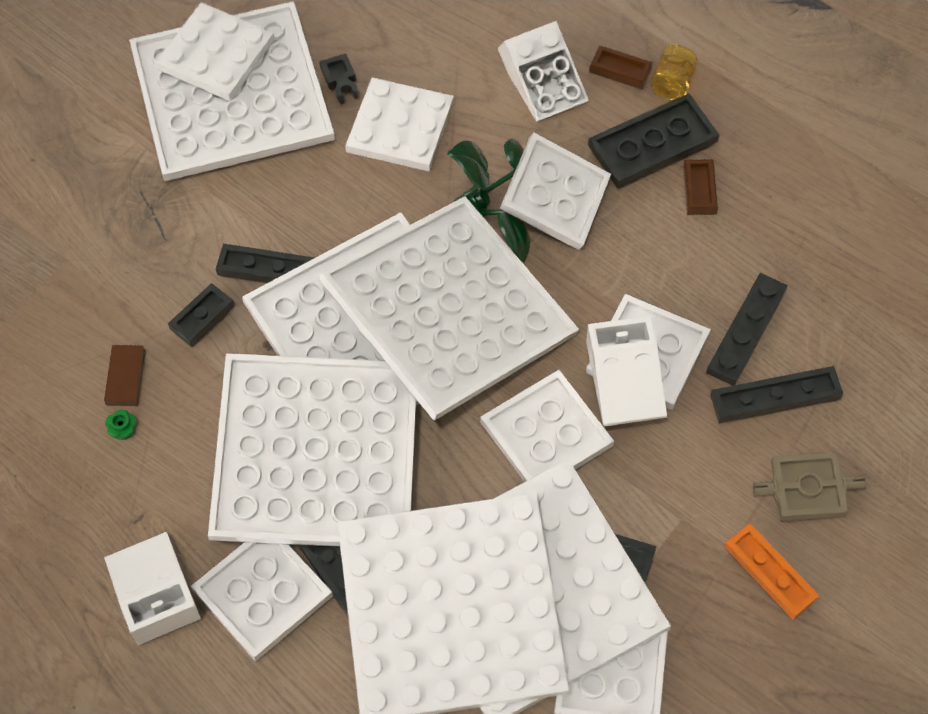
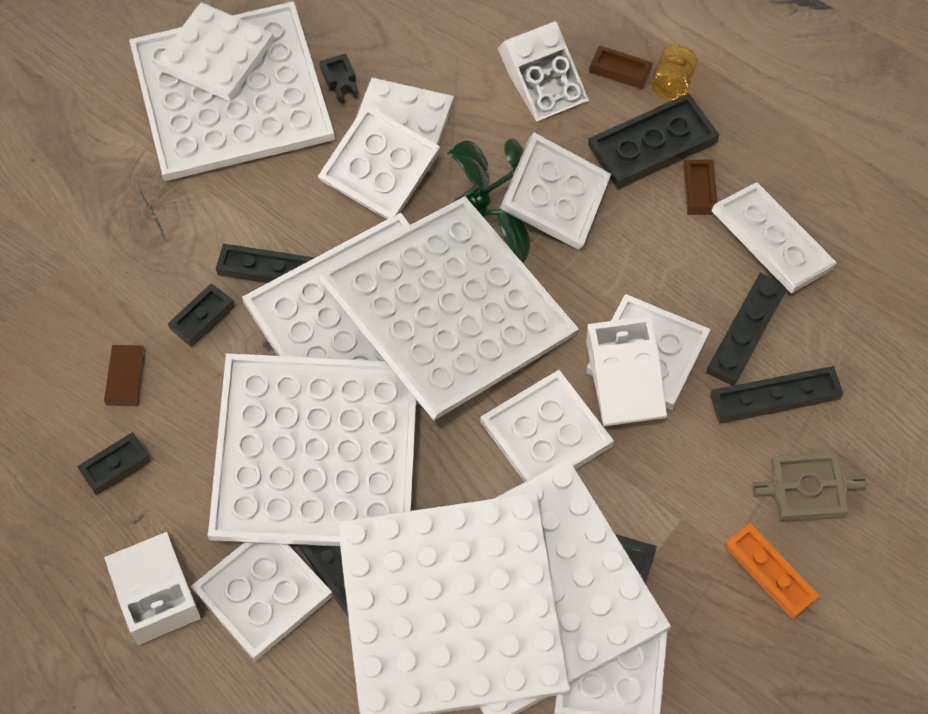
(114, 463): none -> pearl dark grey plate
(124, 431): green plate -> none
(379, 163): none -> white plate
(774, 237): none -> white tile

